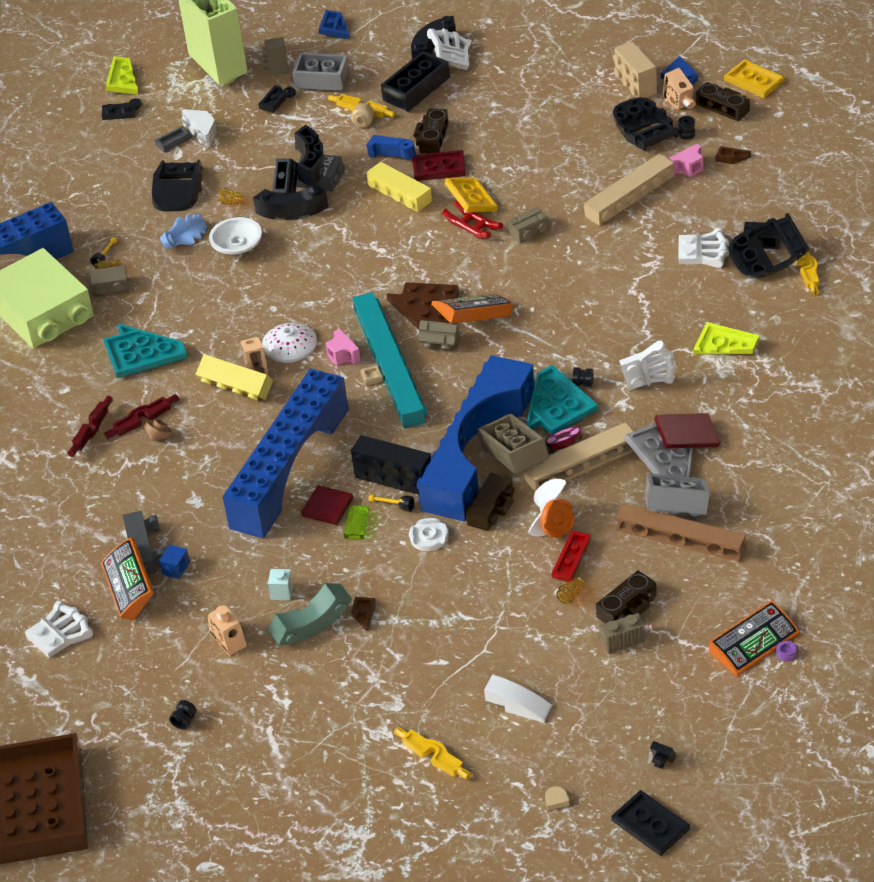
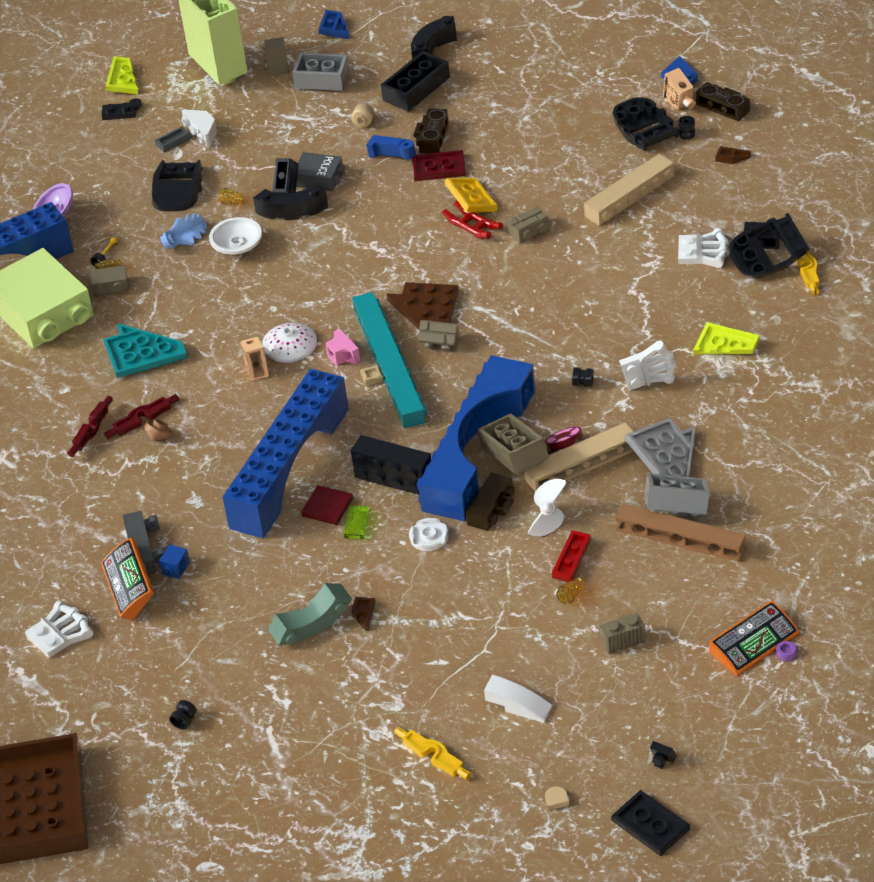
(60, 195): none -> lavender dish
(222, 625): light nougat torso -> none
(235, 377): light yellow brick -> none
(275, 97): black hinge -> none
(280, 584): light aqua brick -> none
(311, 147): black brick -> none
(351, 102): yellow piece -> none
(399, 186): light yellow brick -> none
(405, 502): hinge -> none
(453, 54): white plate -> none
(474, 308): orange slope -> none
(557, 402): teal wing -> none
(557, 518): orange tile -> none
(627, 598): dark brown piece -> none
(635, 70): tan brick -> none
(687, 430): dark red tile -> none
(688, 161): bright pink brick -> none
(754, 78): yellow tile -> none

